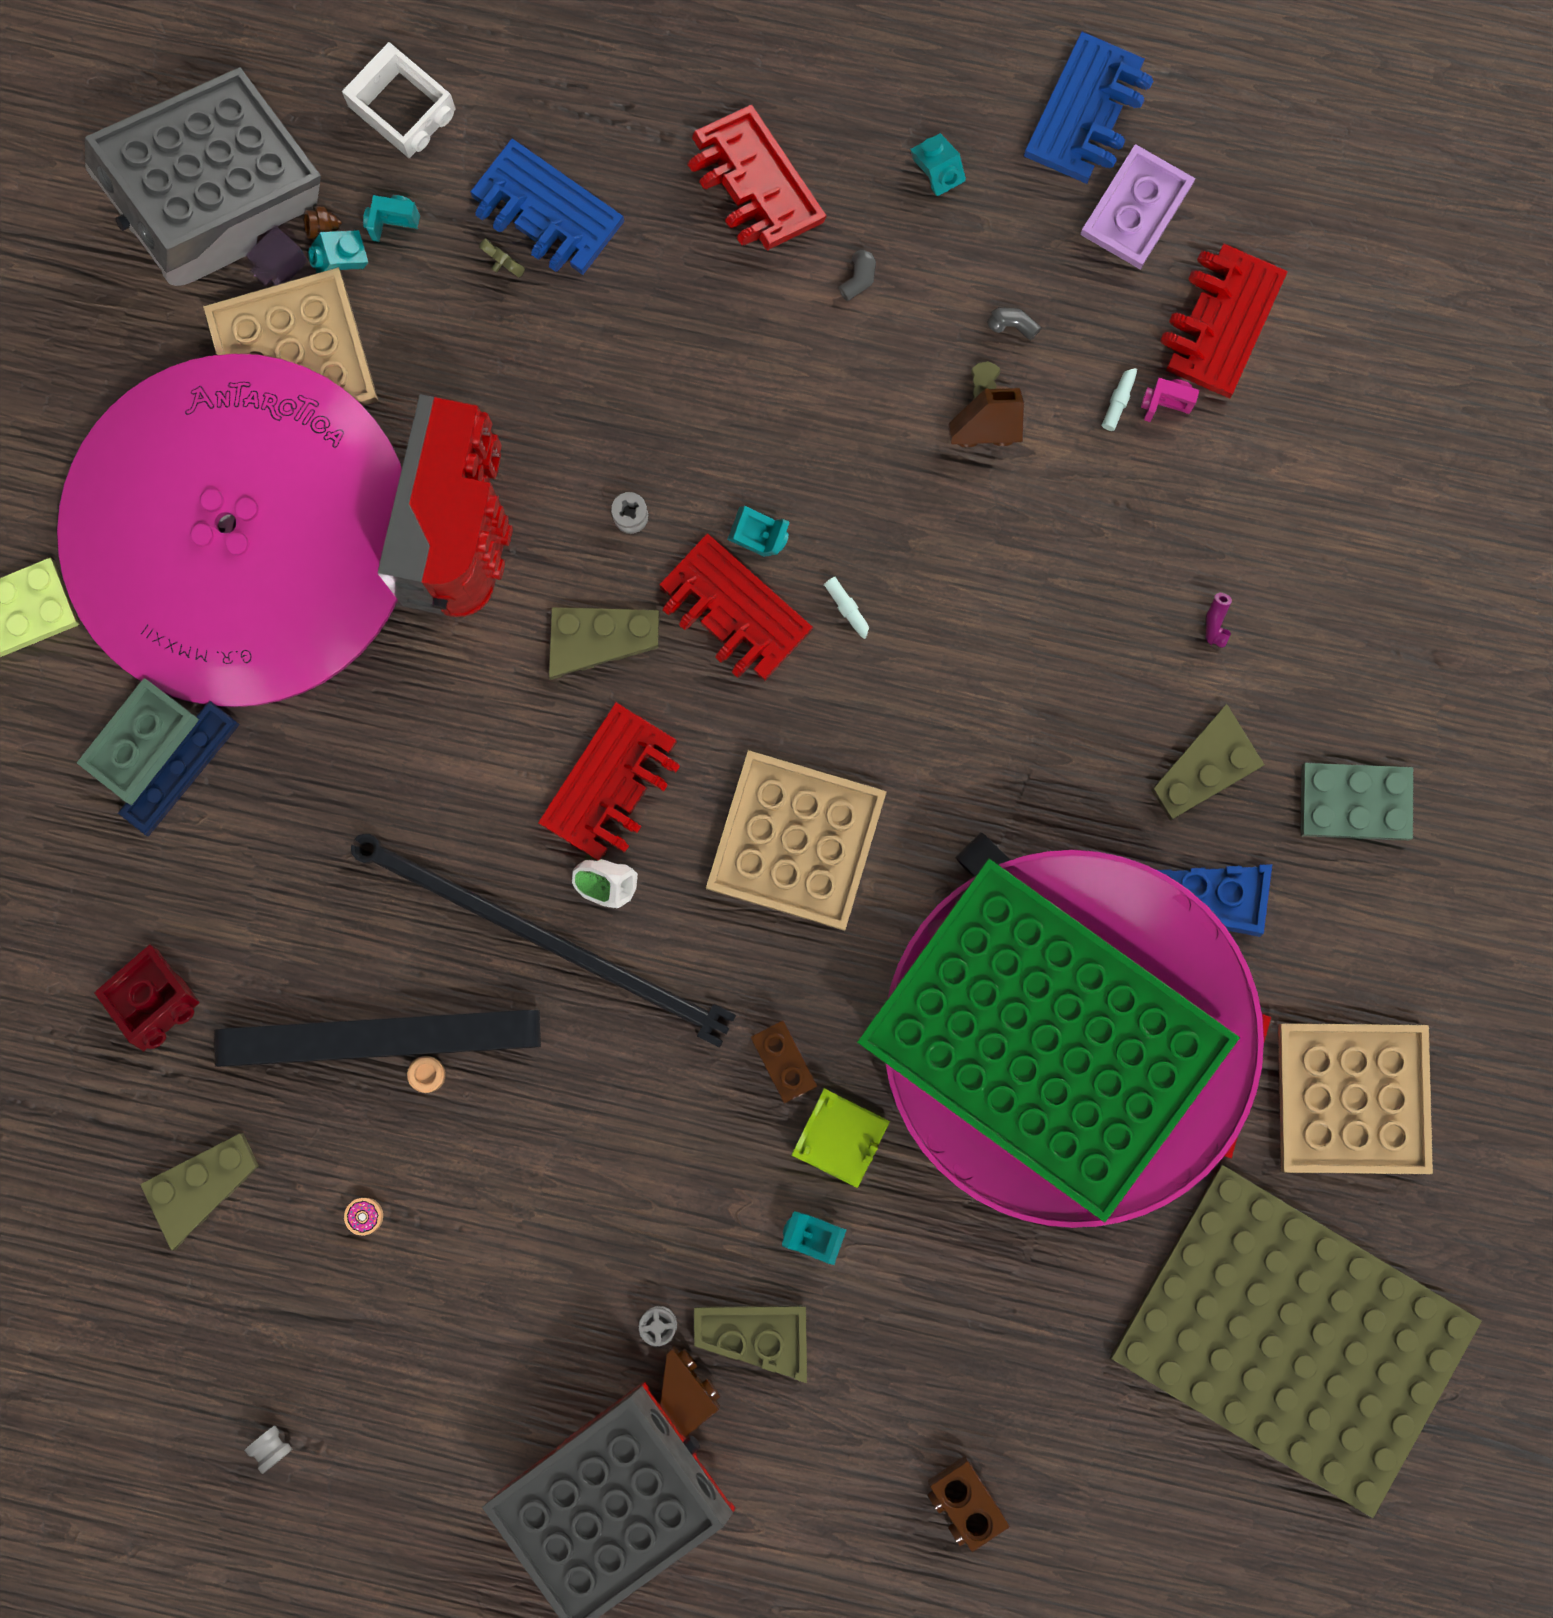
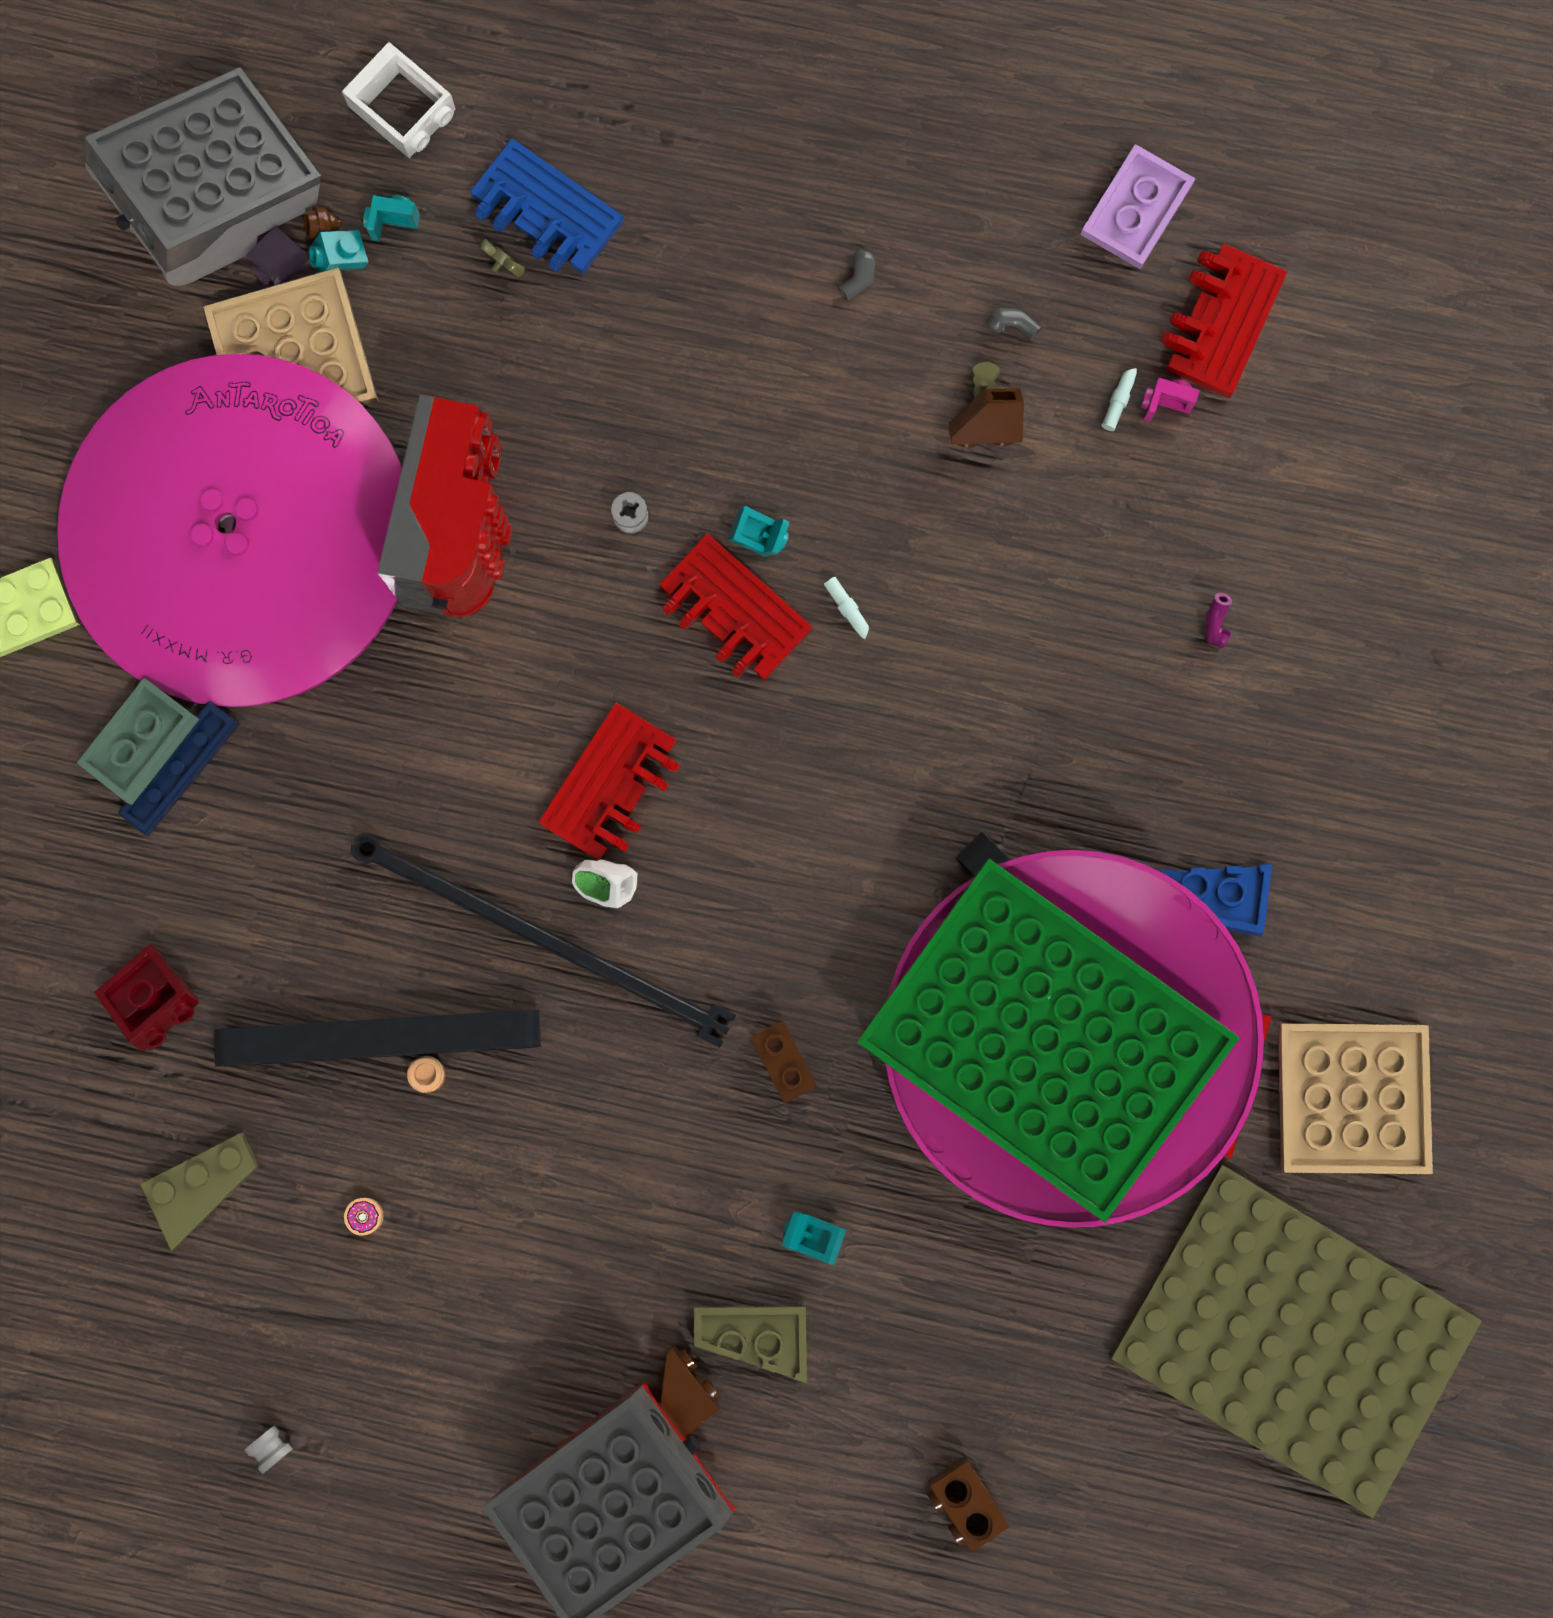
(599, 635): olive wing -> none
(658, 1332): light grey wheel -> none
(757, 172): hinge -> none
(796, 840): tan plate -> none
(840, 1138): lime piece -> none
(940, 163): teal bracket -> none
(1083, 108): blue hinge -> none
(1208, 766): olive wing -> none
(1357, 801): sand green plate -> none

